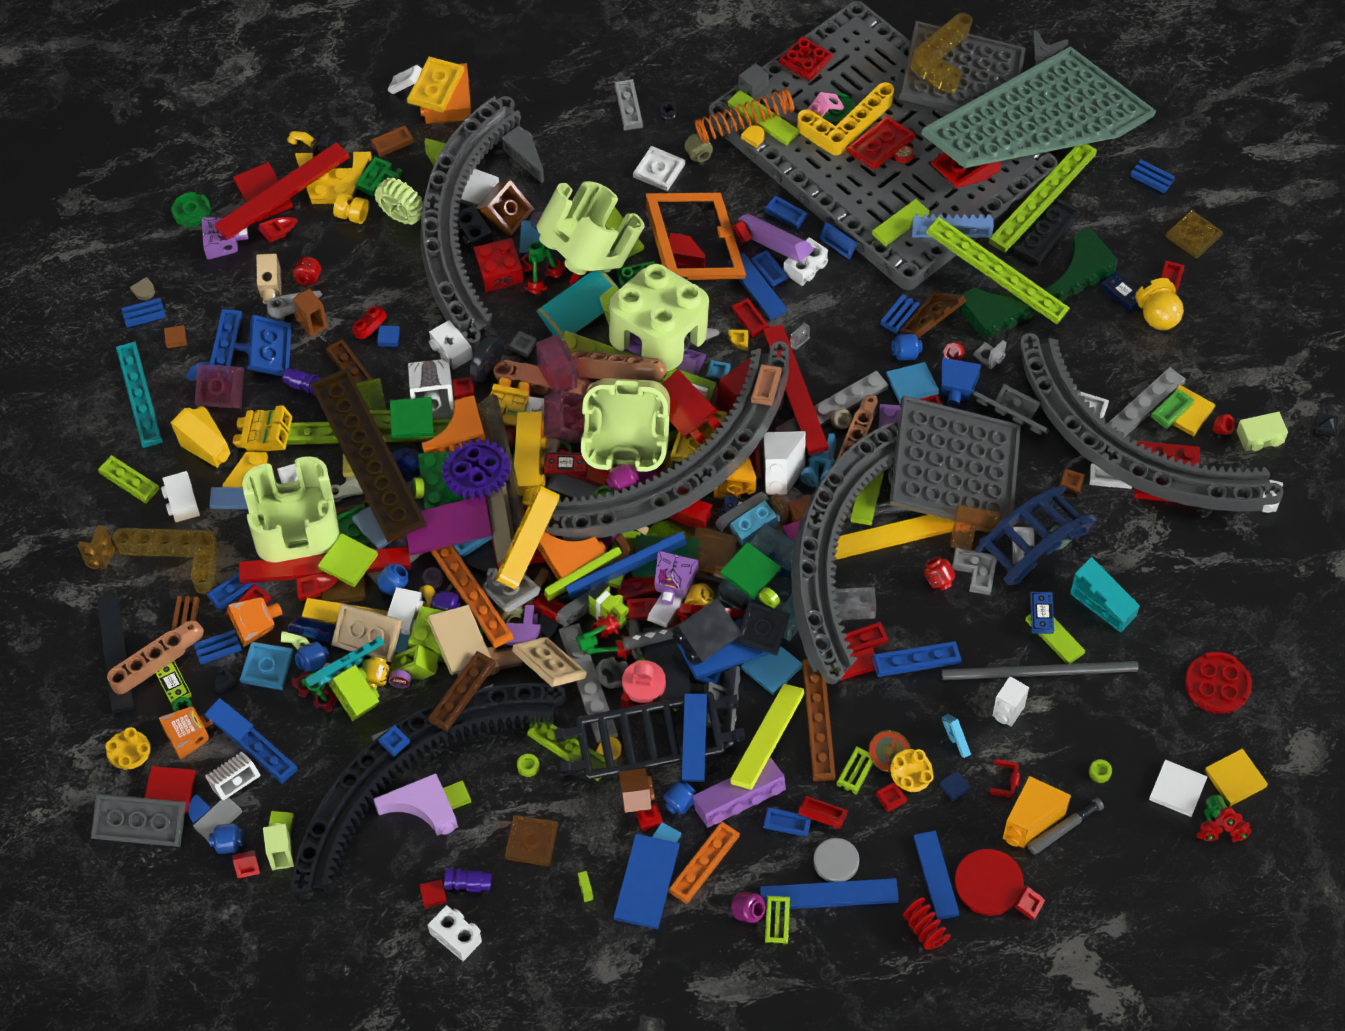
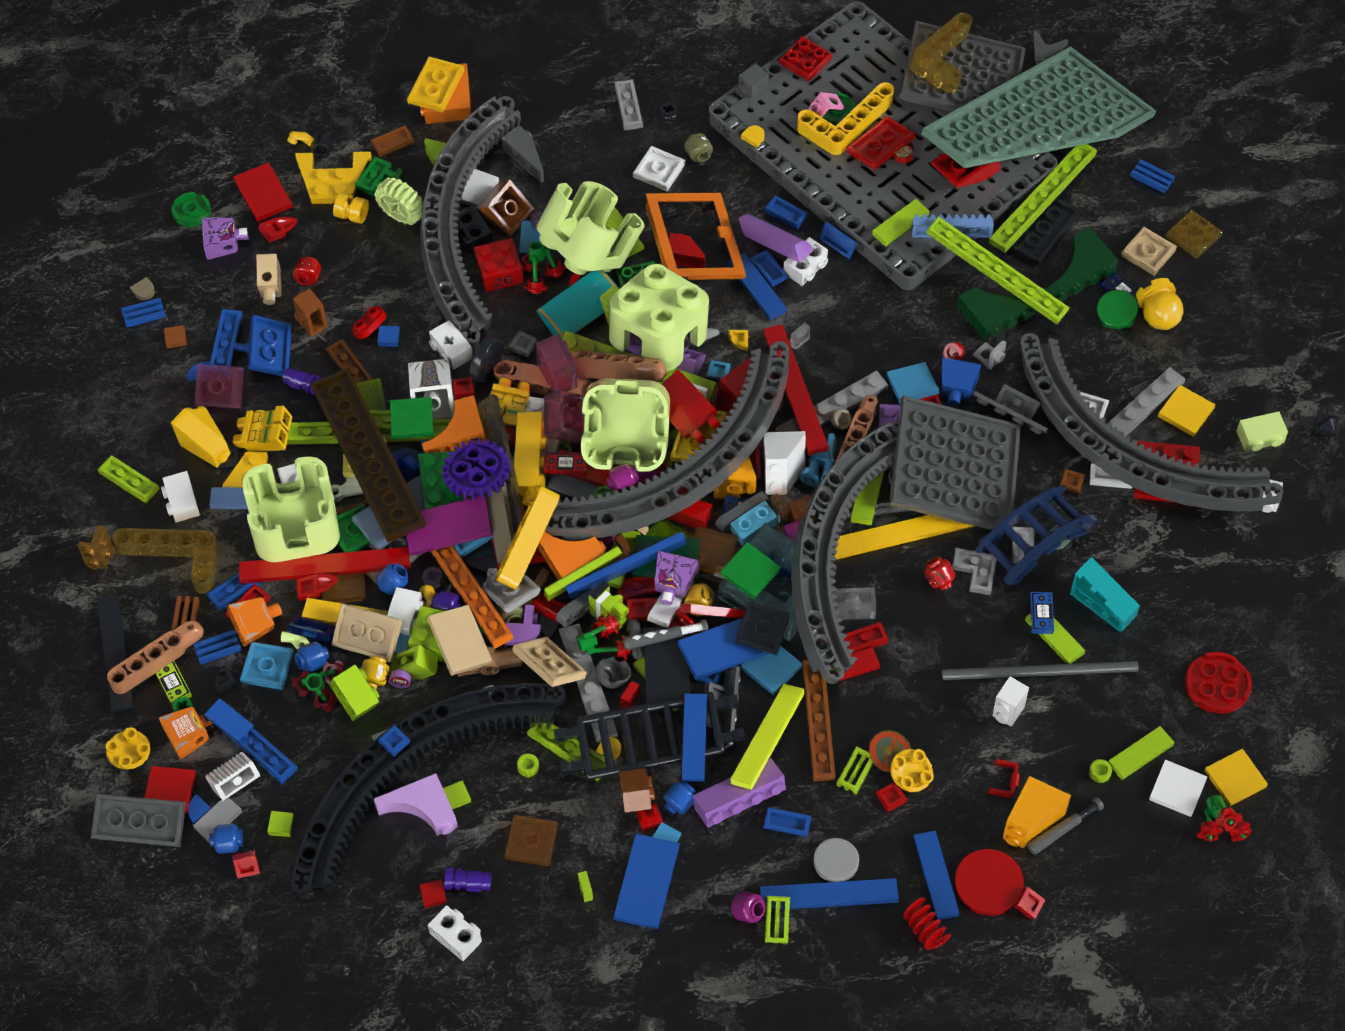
(139, 394): teal tile -> none
(278, 846): yellowish green piece -> none
(281, 191): red tile -> none
(283, 306): light grey piece -> none
(341, 665): teal wing -> none
(348, 560): lime tile -> none
(404, 79): white tile -> none
(417, 488): lime tile -> none
(461, 691): reddish brown tile -> none
(643, 681): coral tile -> none
(704, 862): orange tile -> none
(705, 632): black panel -> none
(741, 231): red tile -> none
(749, 317): red tile -> none
(766, 385): nougat tile -> none
(769, 597): lime tile -> none
(775, 127): lime tile -> none
(785, 92): orange piece -> none
(823, 812): red tile -> none
(906, 347): blue head -> none
(908, 302): blue tile -> none
(916, 659): blue tile -> none
(932, 312): reddish brown wing -> none
(954, 786): dark blue tile -> none
(955, 734): medium azure tile -> none
(967, 521): clear orange tile -> none
(1117, 309): none -> green tile
(1141, 753): none -> lime tile
(1148, 251): none -> tan tile
(1172, 408): bright green tile -> none
(1173, 272): red tile -> none
(1224, 425): red tile -> none

